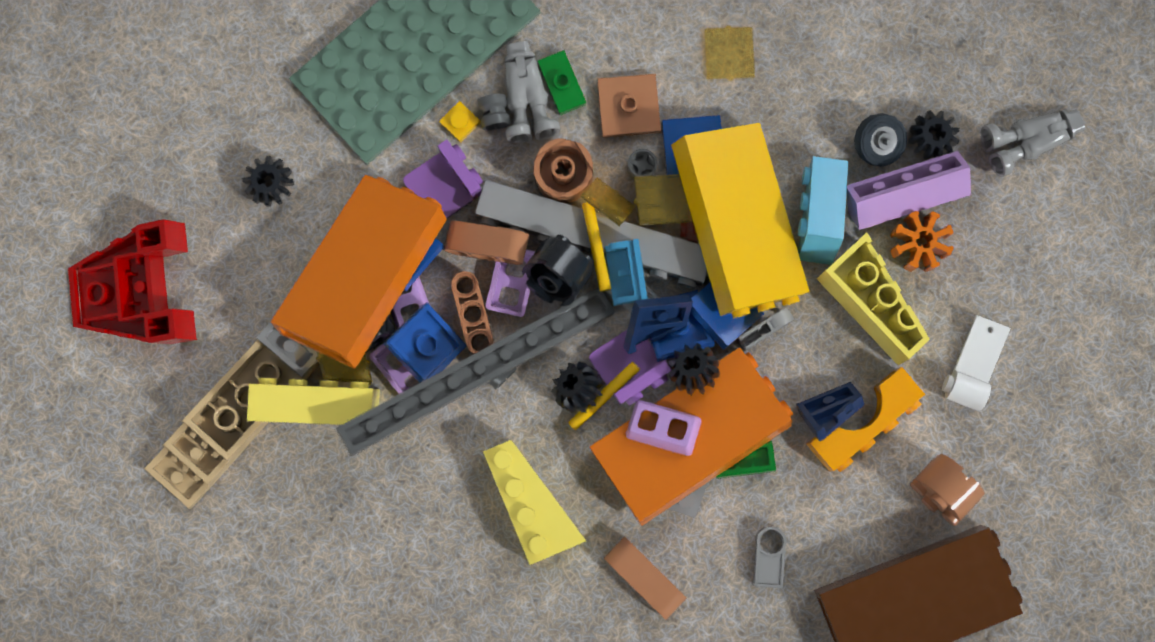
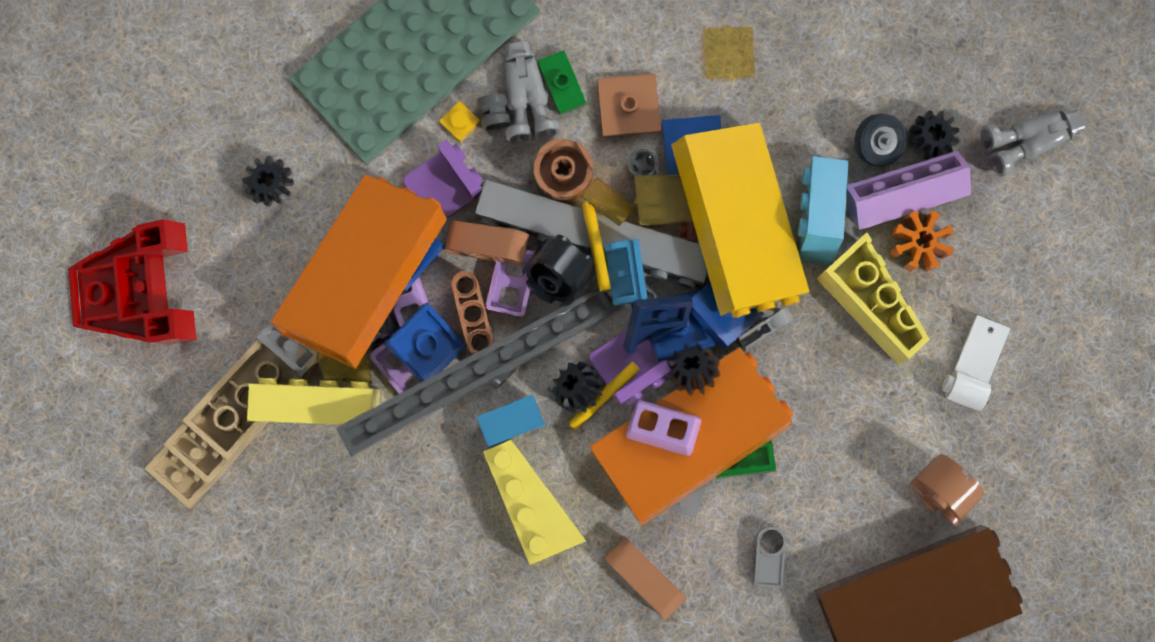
(510, 421): none -> dark azure hinge
(830, 409): dark blue wing -> none
(894, 396): light orange arch -> none

